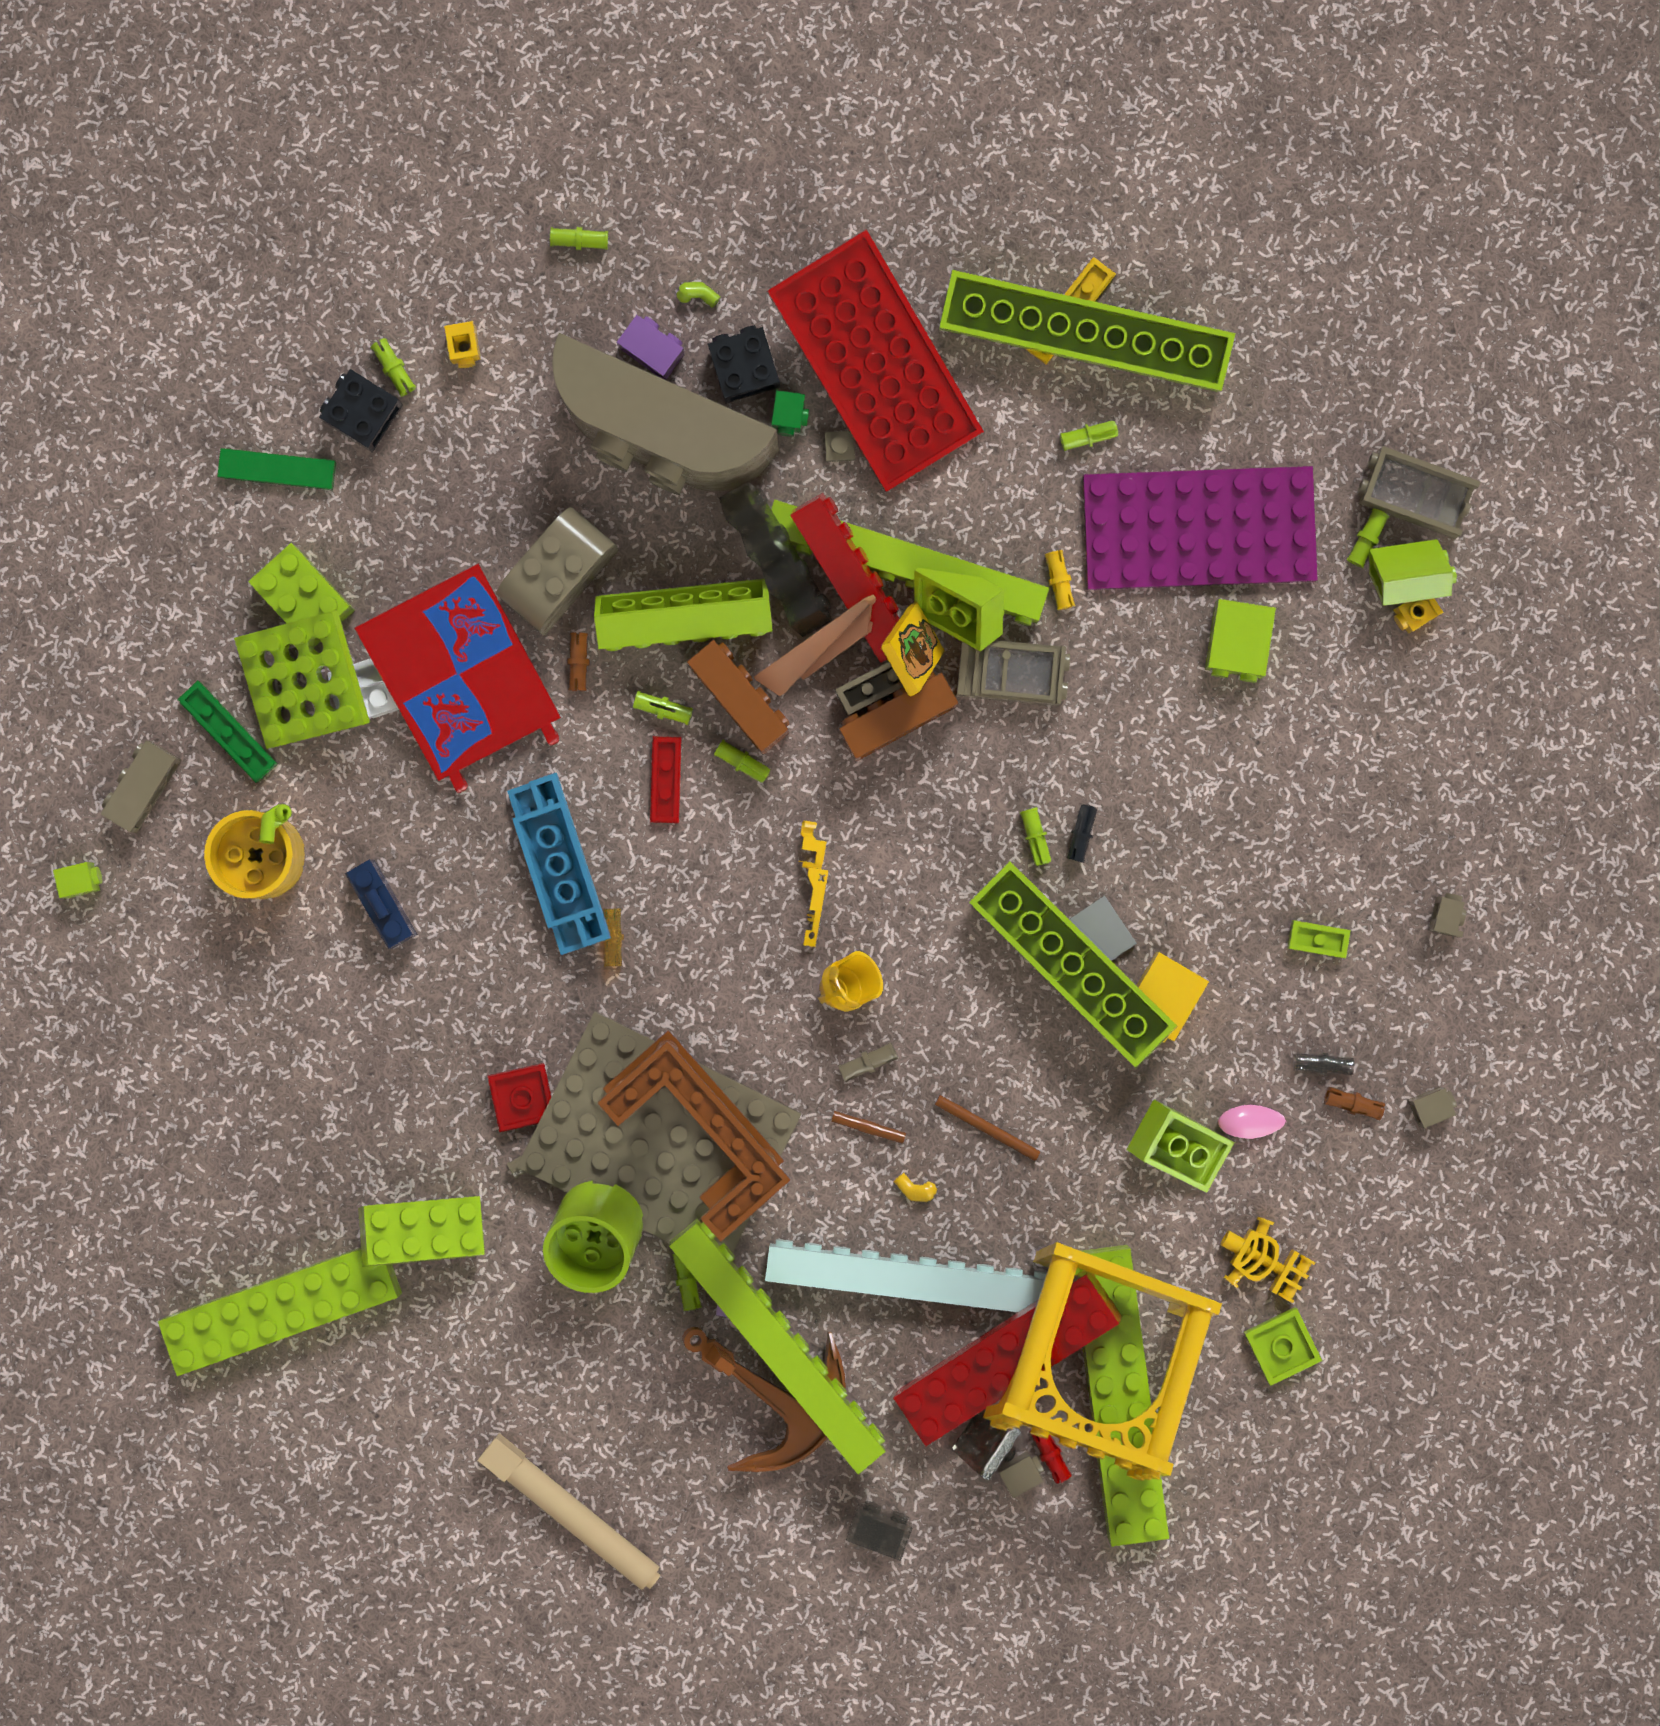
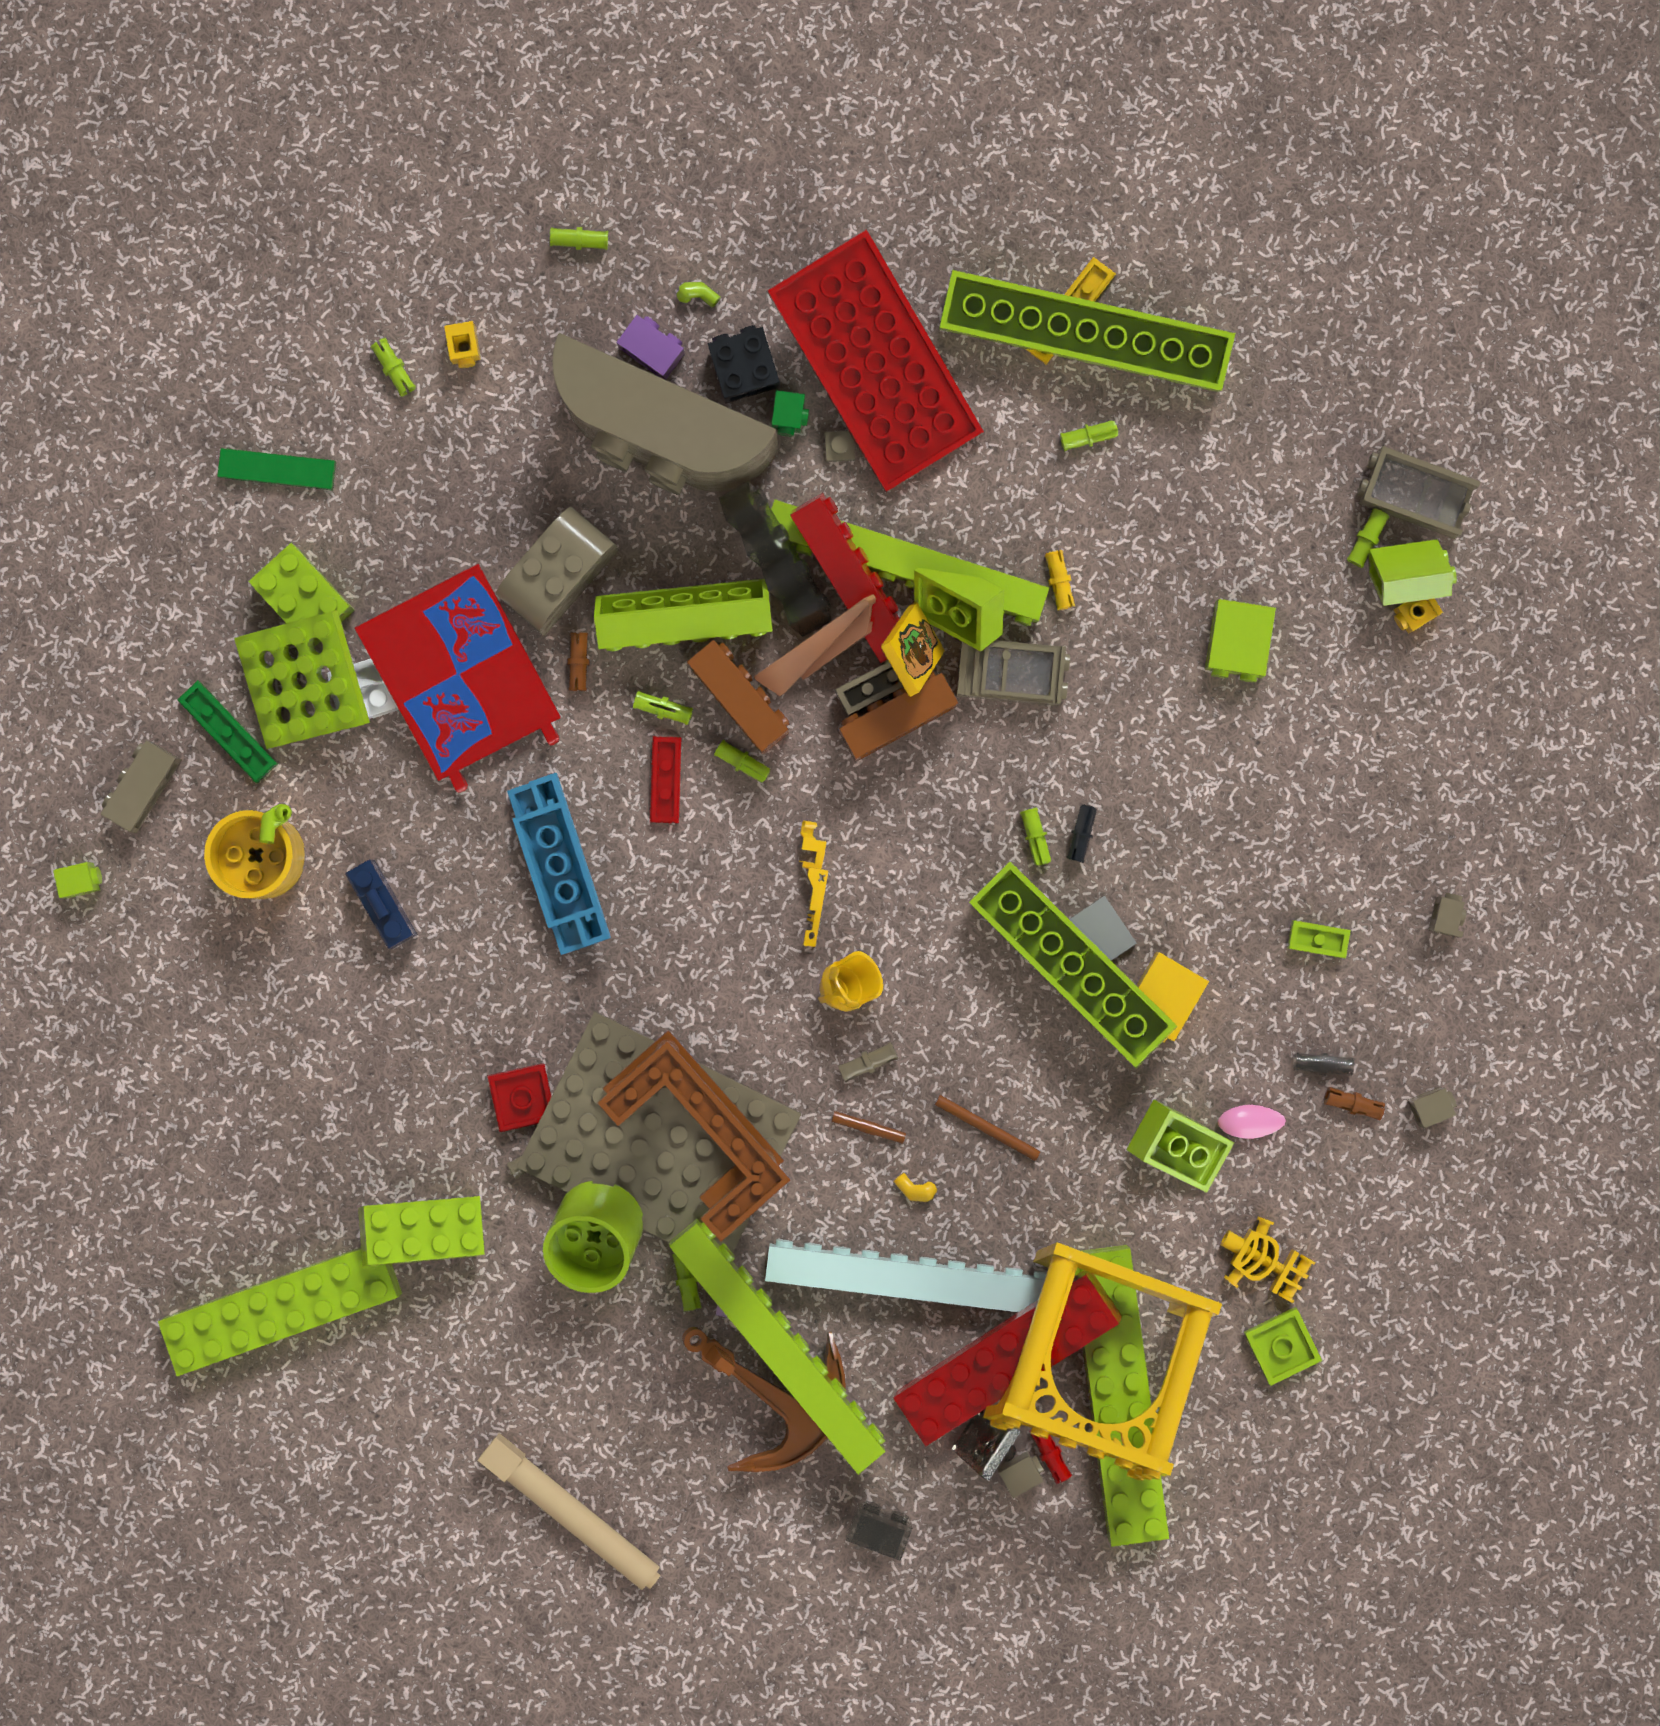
(360, 410): black brick -> none
(613, 946): clear yellow pin -> none
(1200, 528): magenta plate -> none

